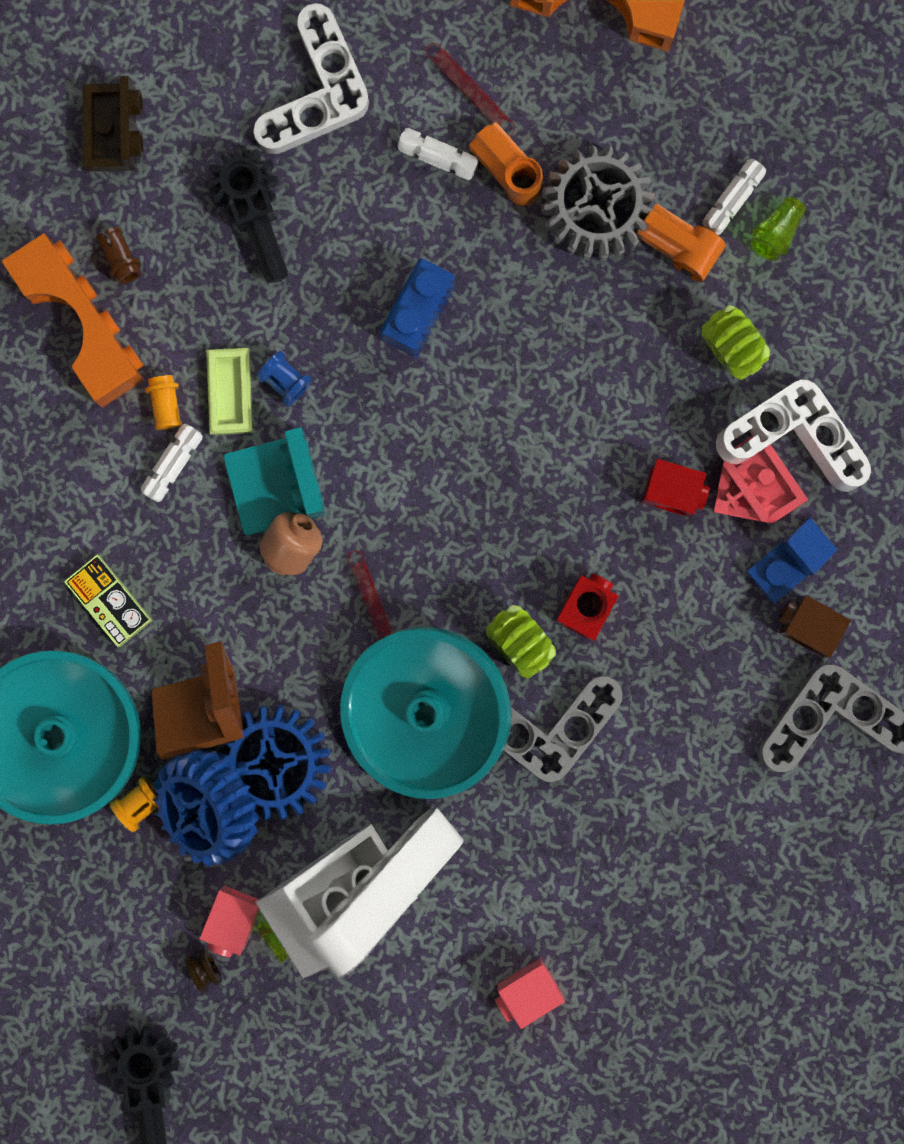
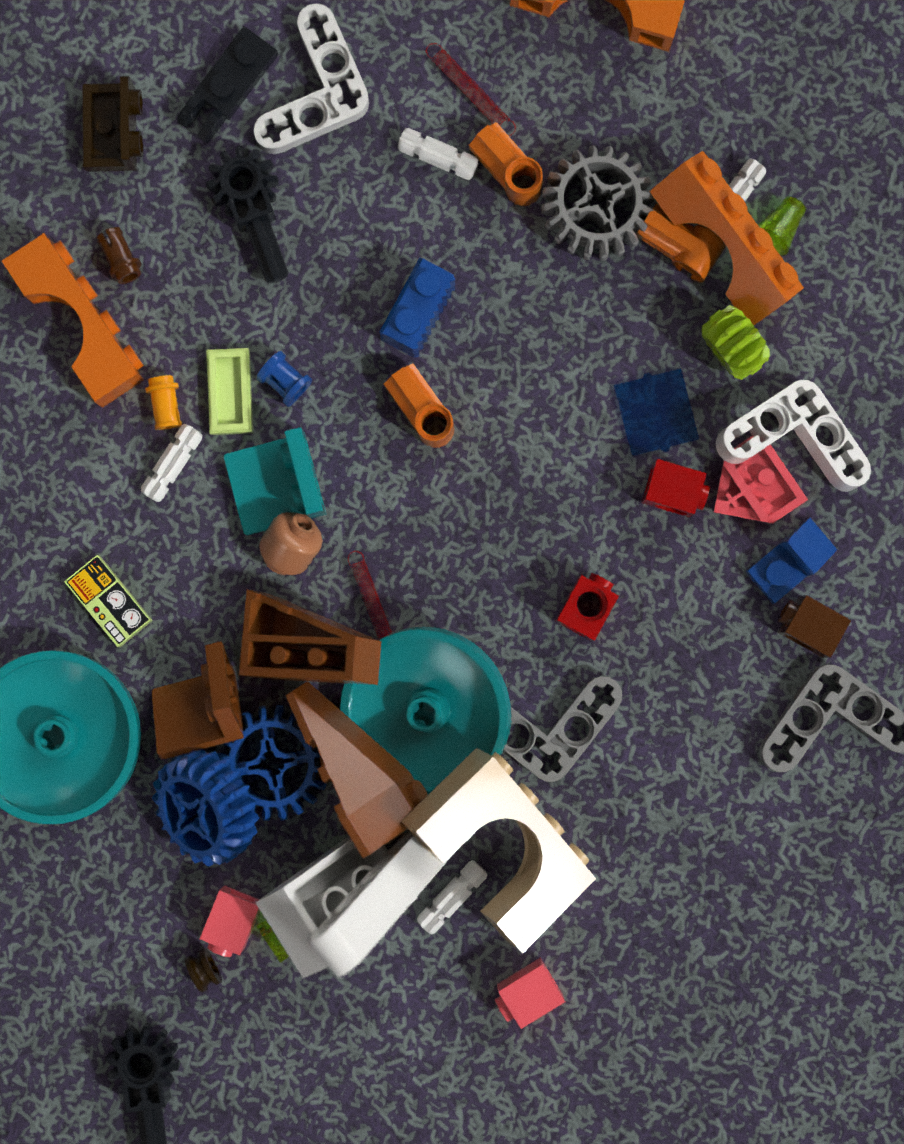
(136, 804): light orange bush -> none
(229, 82): none -> black hinge
(301, 645): none -> dark orange wedge
(369, 781): none -> dark orange wedge
(419, 404): none -> orange piece
(452, 897): none -> white axle
(520, 641): lime gear -> none
(550, 870): none -> arch
(656, 412): none -> clear blue piece
(702, 197): none -> orange arch

